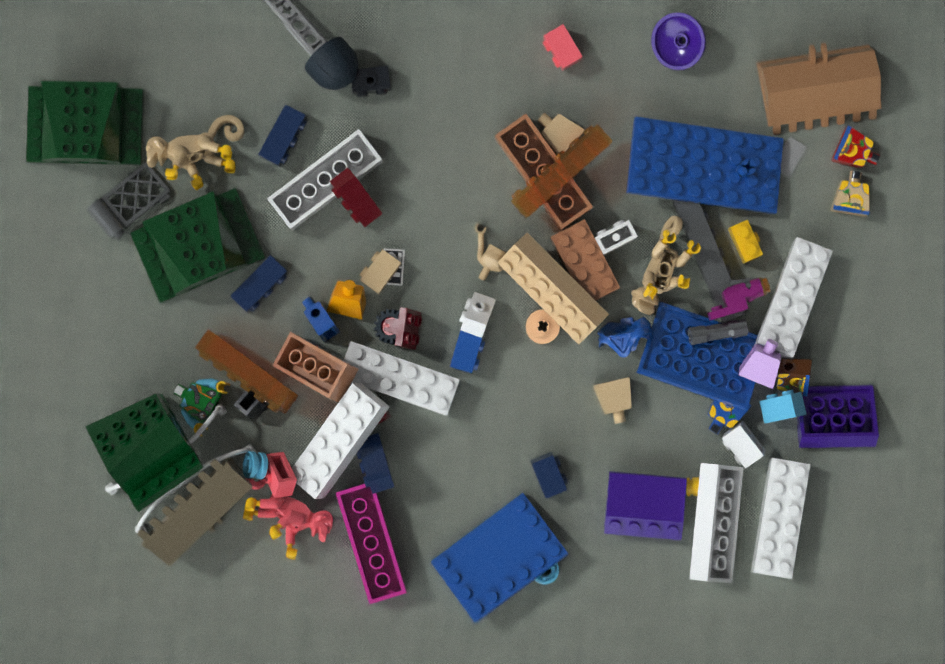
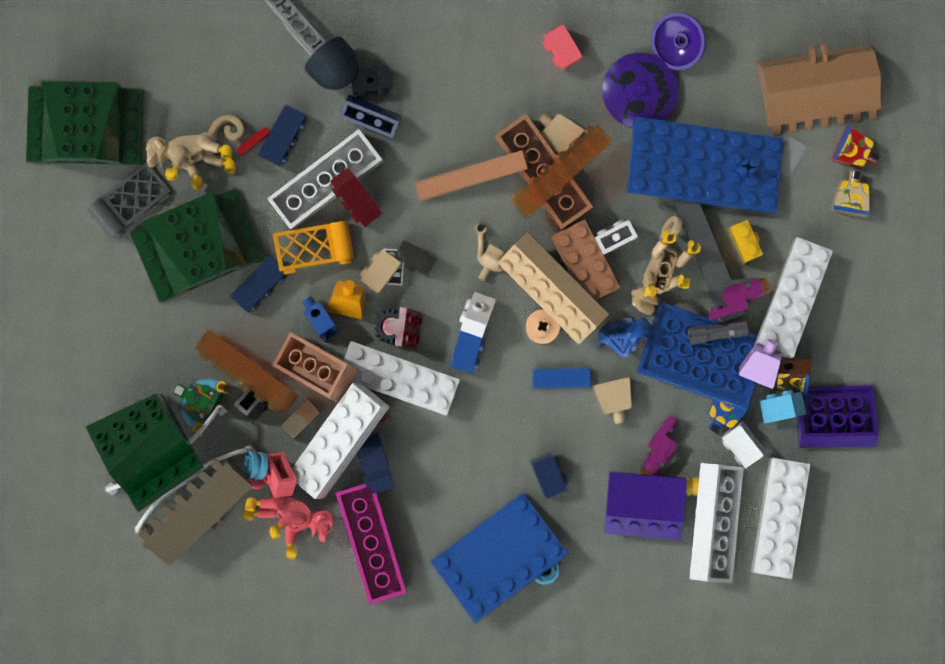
(252, 142): none -> red tile
(300, 419): none -> dark tan slope
(338, 241): none -> light orange piece
(370, 116): none -> dark blue brick
(415, 258): none -> clear smoke brick
(471, 175): none -> nougat tile
(561, 378): none -> blue tile
(639, 88): none -> dark purple dish
(662, 450): none -> magenta plate

